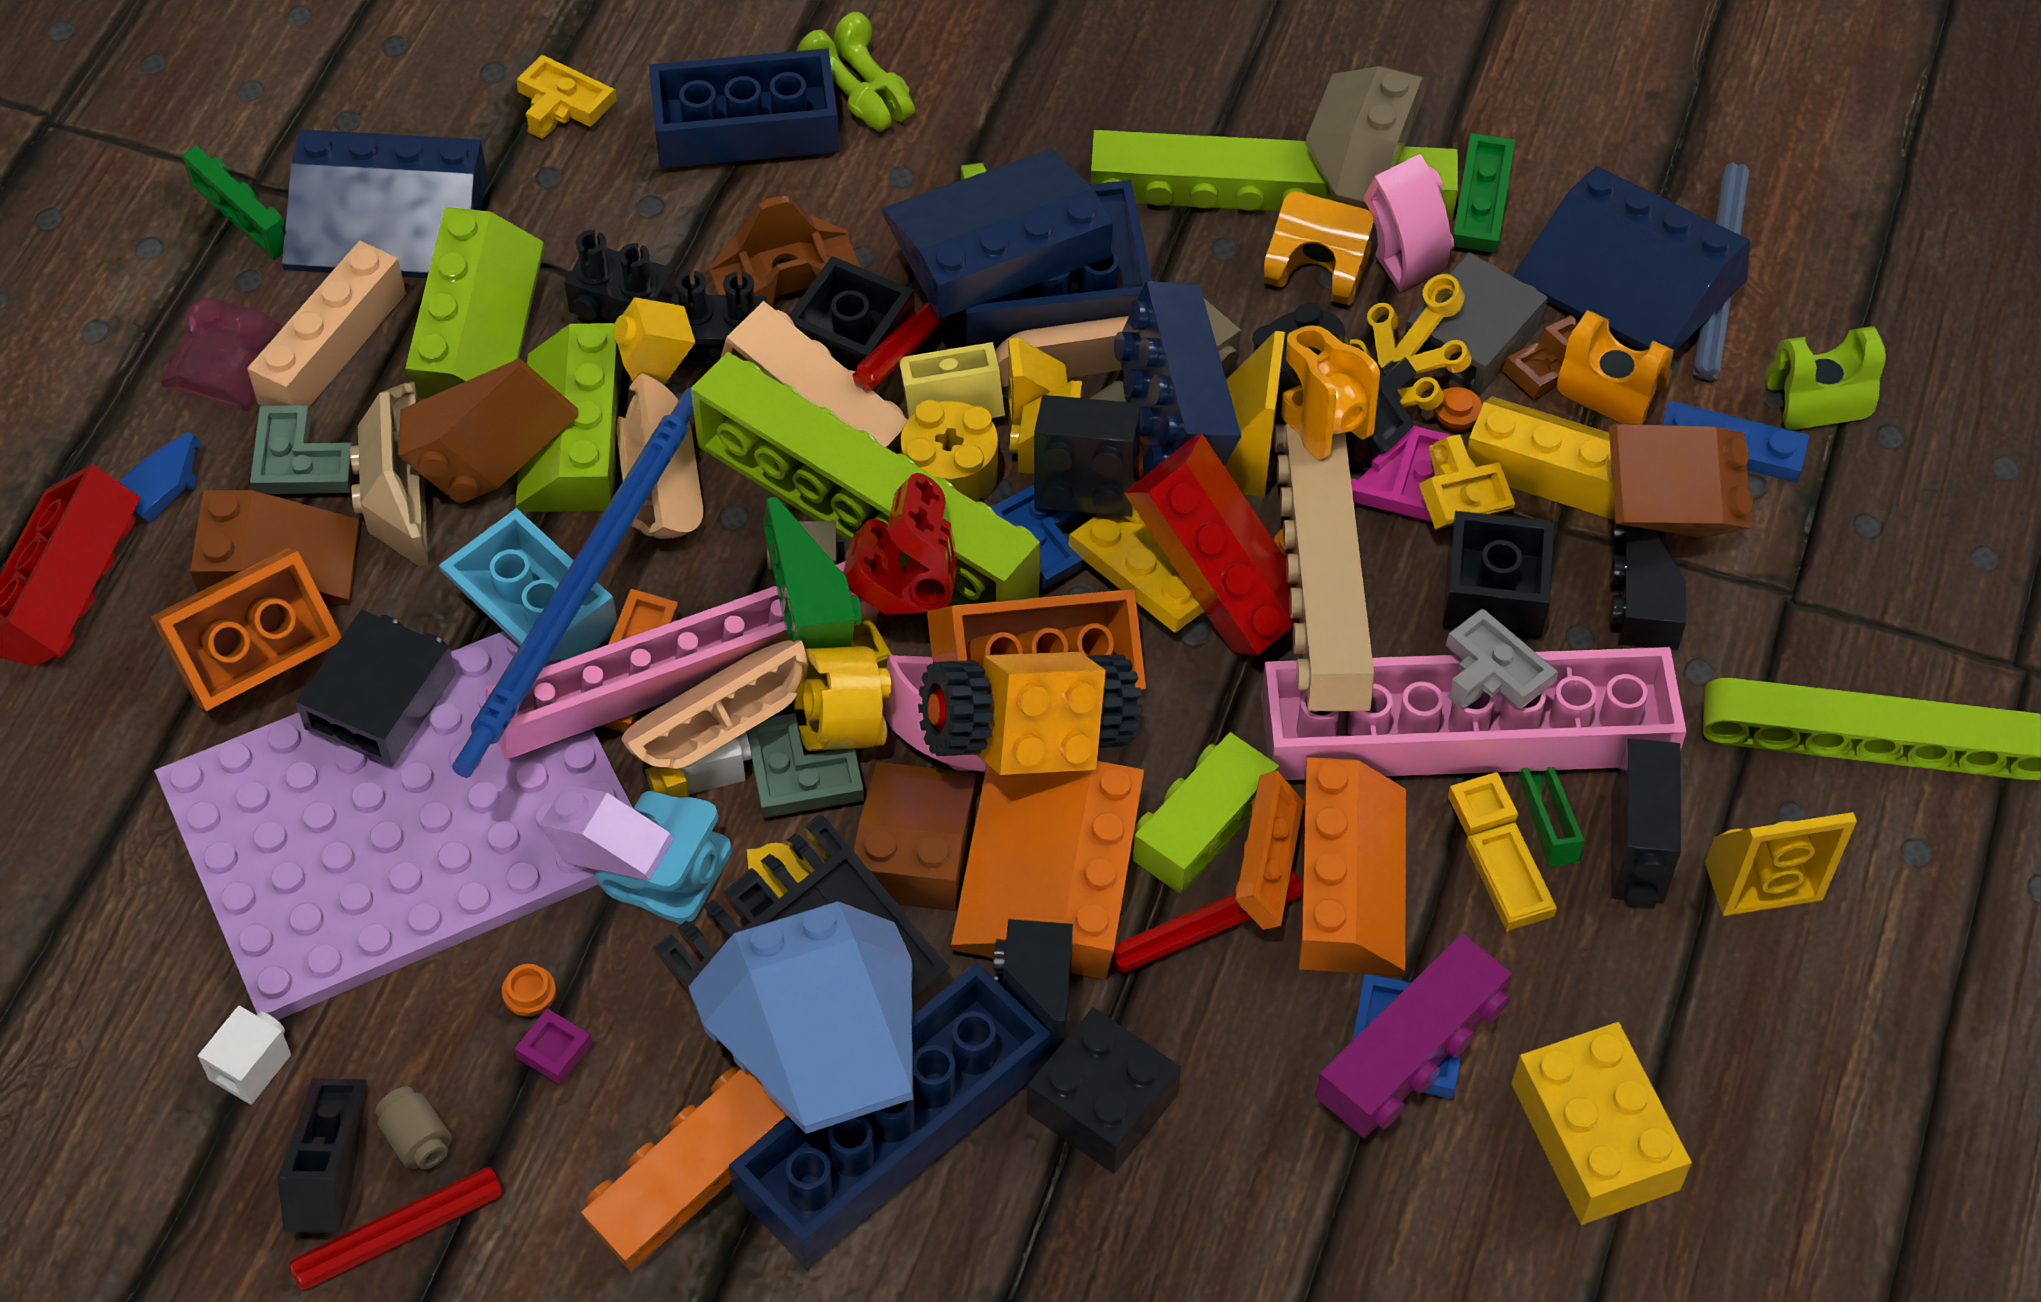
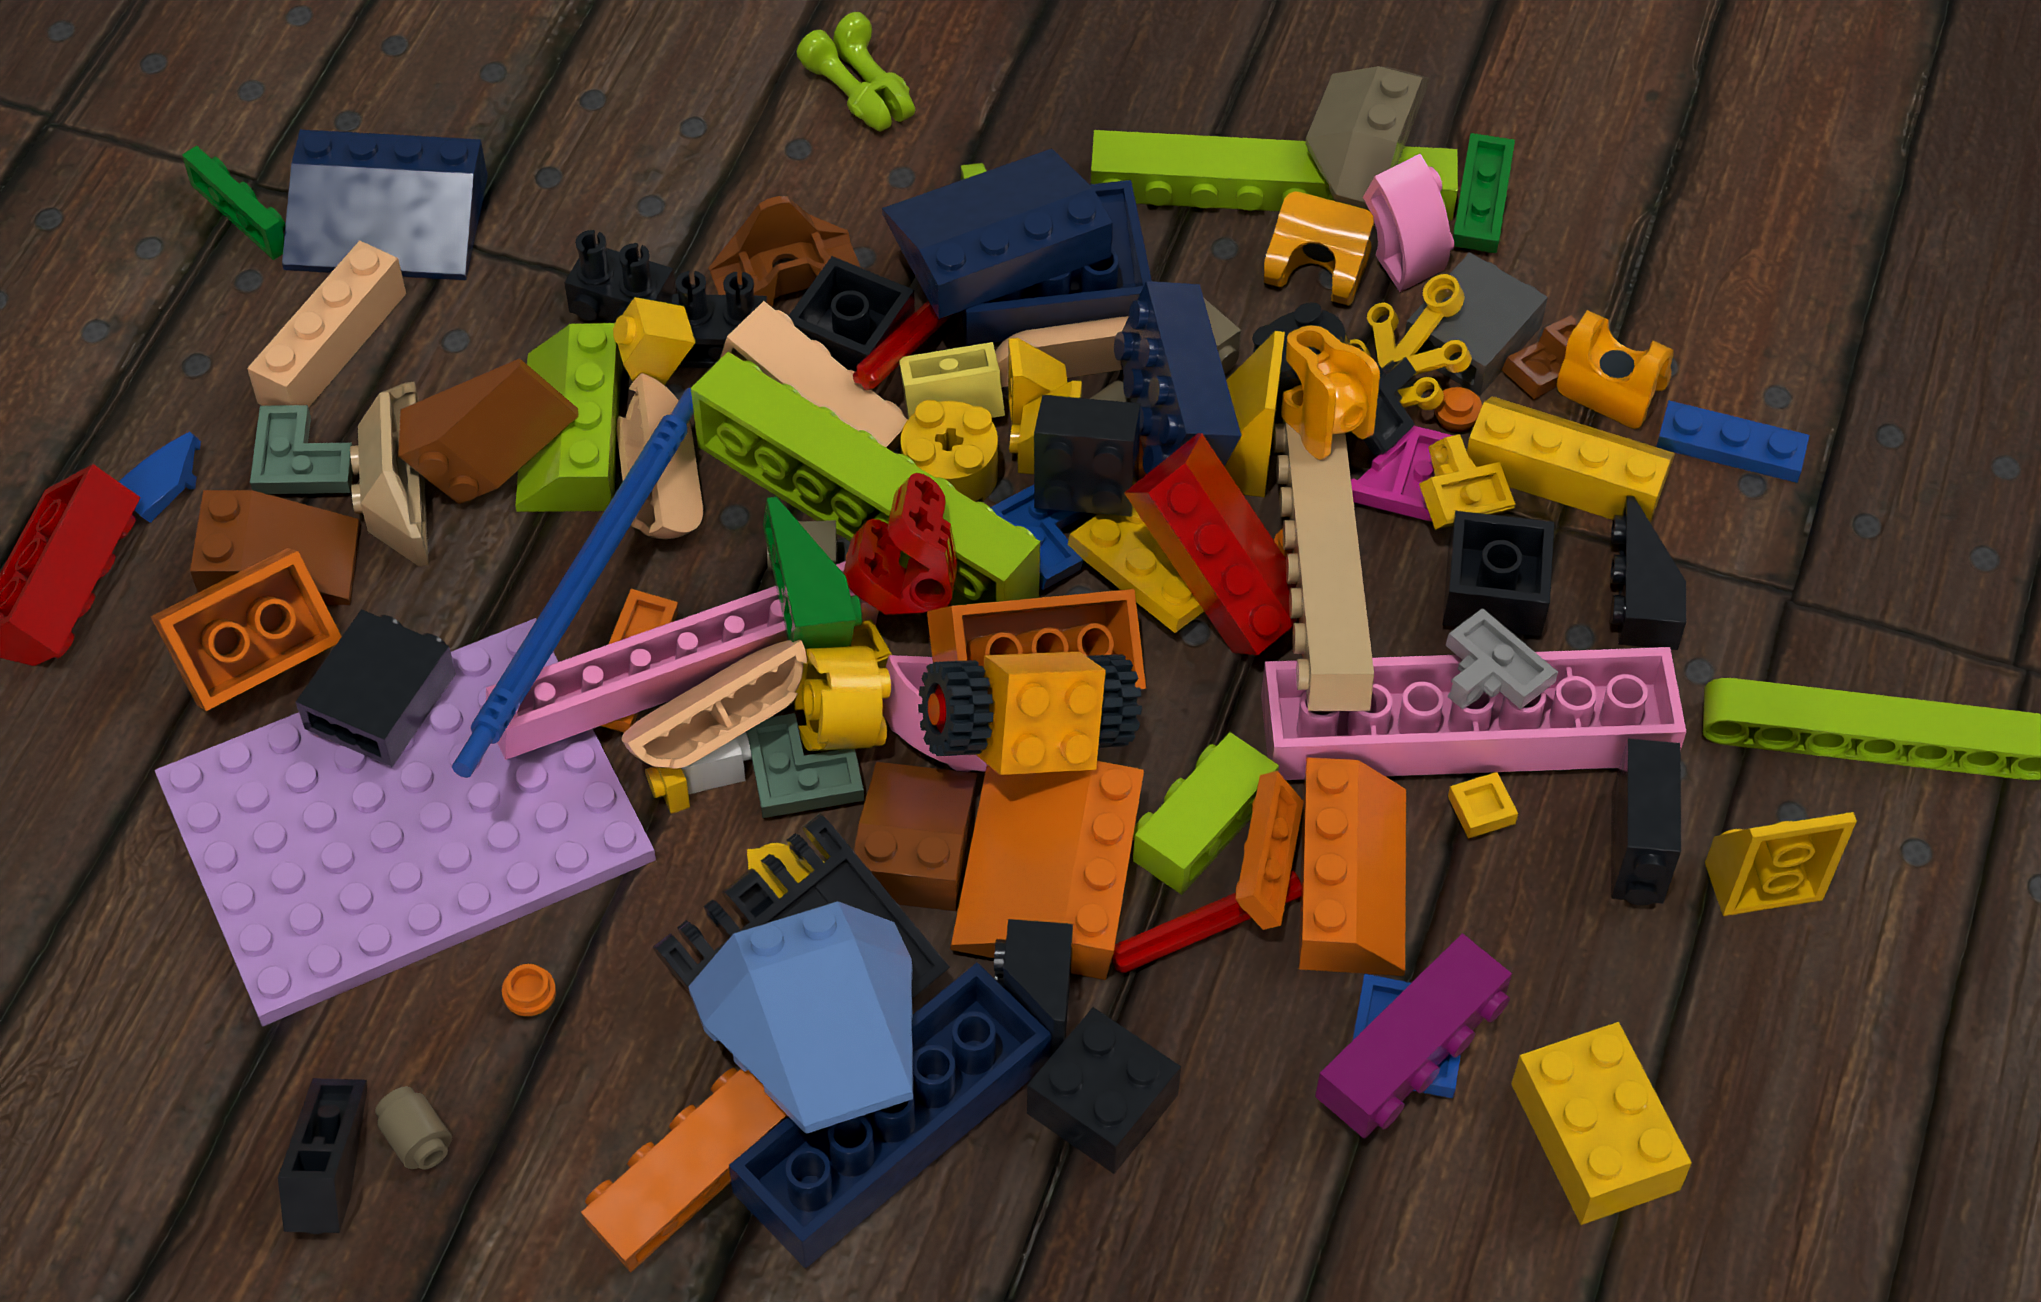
(218, 350): clear pink slope -> none
(245, 1053): white brick -> none
(395, 1228): red axle -> none
(473, 300): lime slope -> none
(513, 575): medium azure slope -> none
(553, 1046): magenta plate -> none
(561, 95): yellow hinge -> none
(604, 833): lavender slope -> none
(688, 866): medium azure piece -> none
(744, 108): dark blue brick -> none
(1511, 876): yellow tile -> none
(1555, 850): green piece -> none
(1635, 261): dark blue slope -> none
(1680, 479): dark orange slope -> none
(1713, 330): sand blue axle -> none
(1828, 385): lime piece -> none

